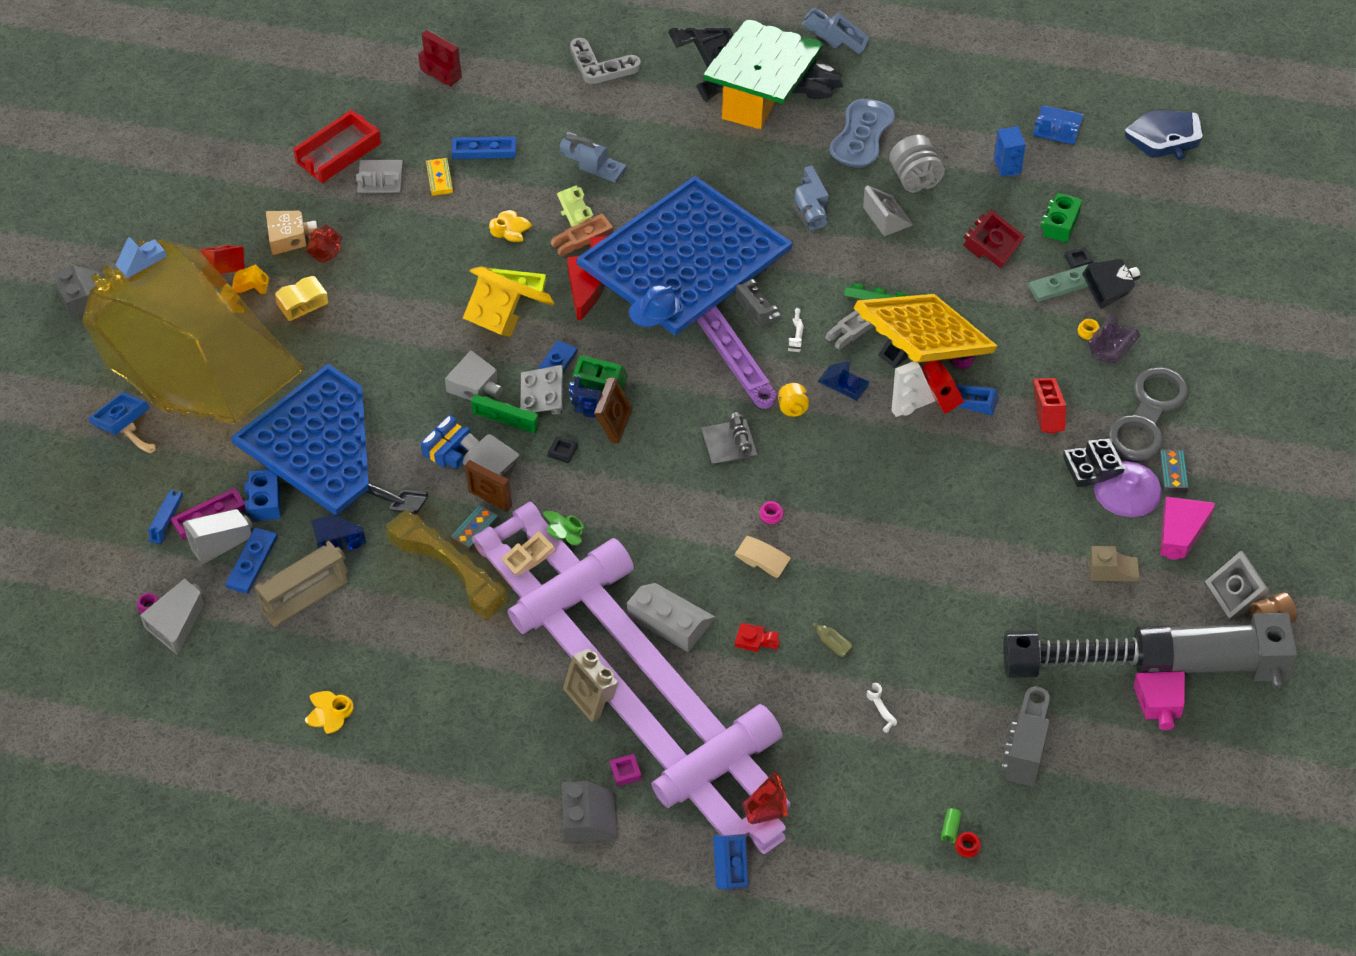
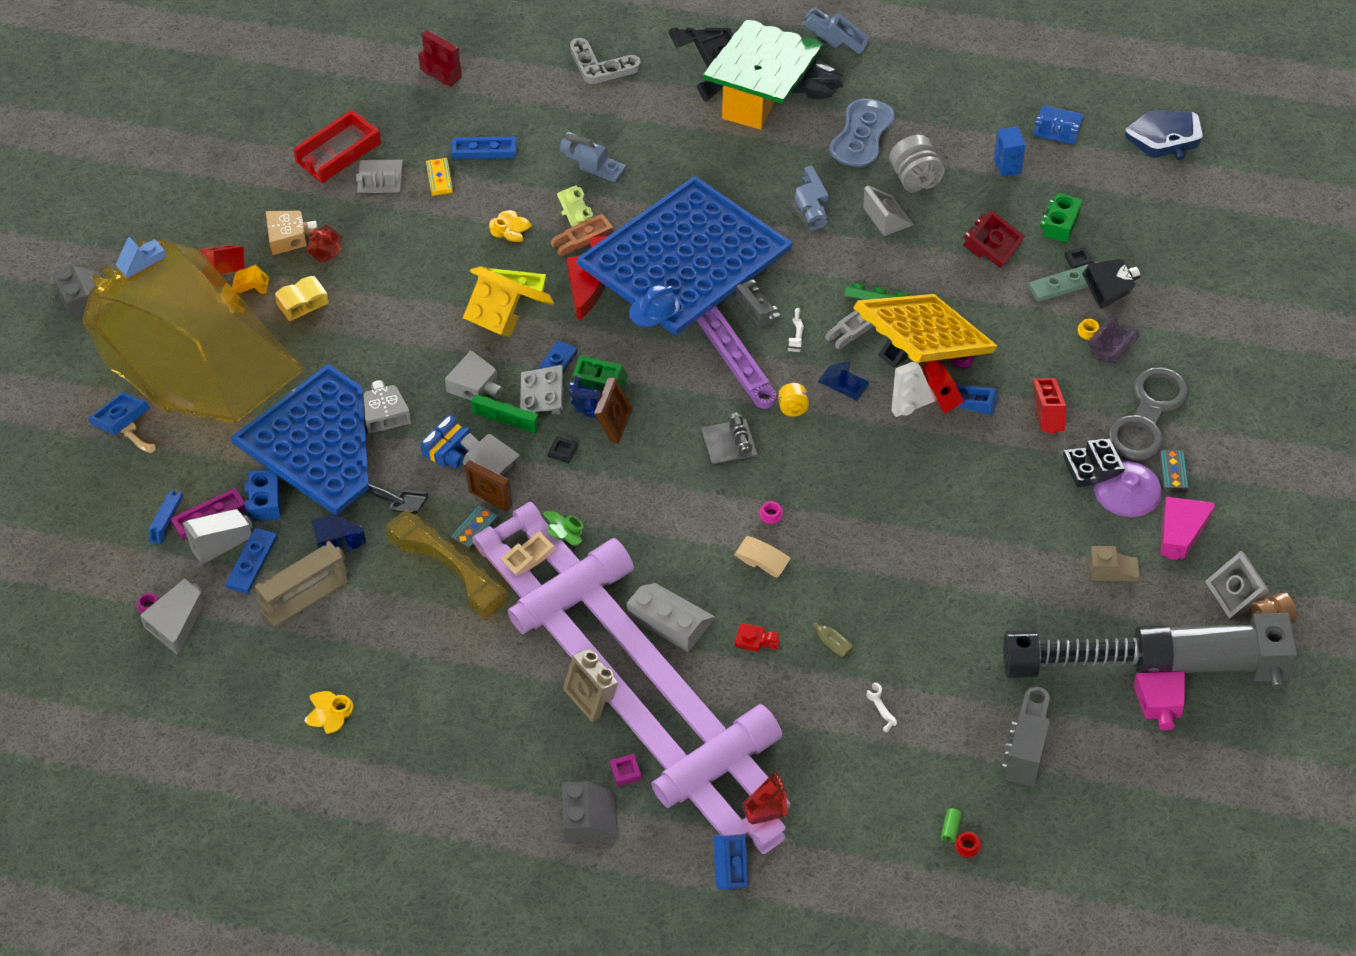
(384, 408): none -> light grey torso

